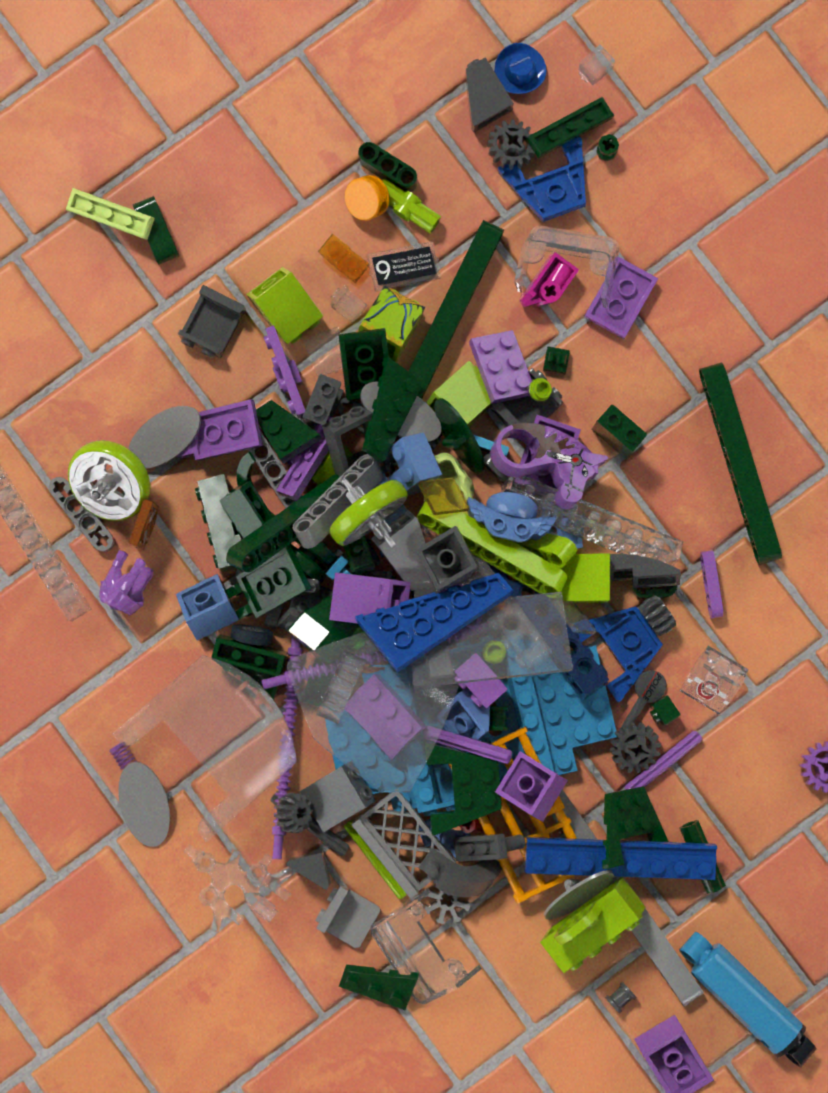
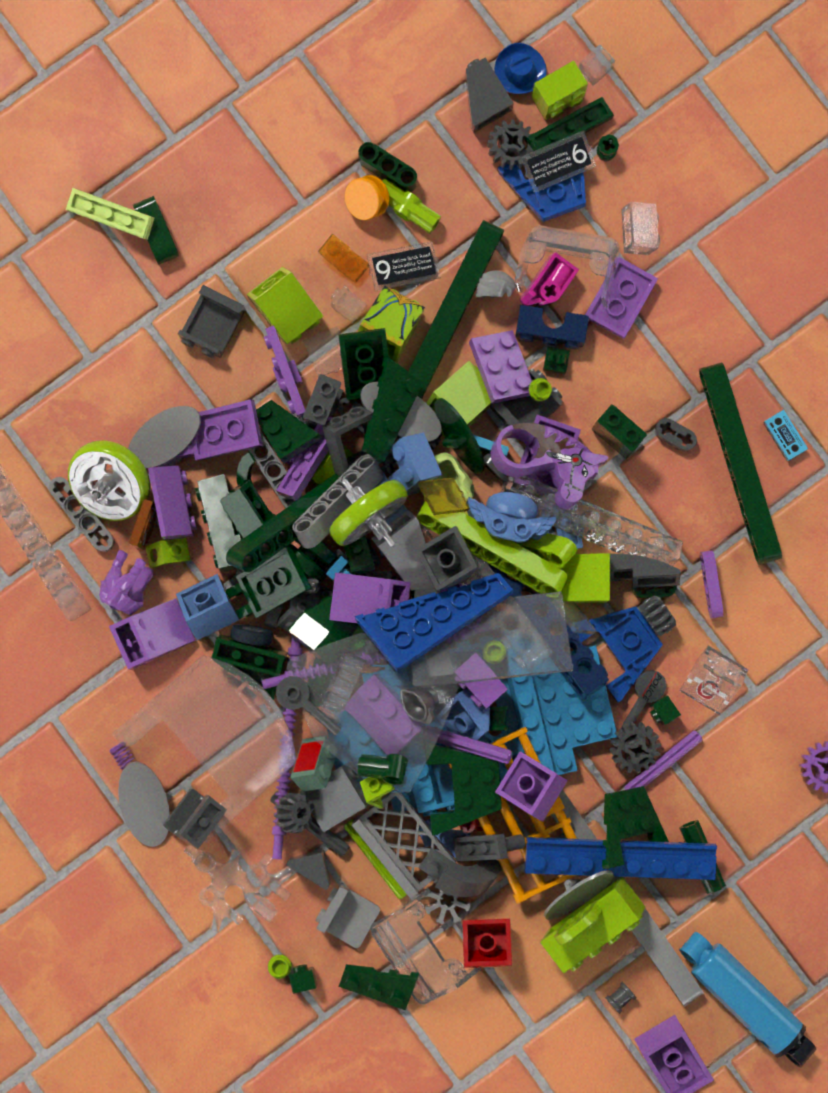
(151, 634): none -> medium lavender slope
(168, 552): none -> lime bracket
(172, 502): none -> medium lavender slope
(194, 818): none -> dark grey panel
(279, 966): none -> lime plate
(294, 694): none -> dark grey piece
(302, 979): none -> dark green plate
(312, 766): none -> sand green brick
(374, 789): none -> lime bracket
(389, 768): none -> dark green piece
(419, 703): none -> flat silver piece
(487, 943): none -> red slope
(495, 284): none -> light grey hair
(531, 326): none -> dark blue arch
(558, 161): none -> piece
(559, 91): none -> lime brick
(640, 228): none -> clear brick
(678, 430): none -> dark grey beam
(785, 435): none -> medium azure tile

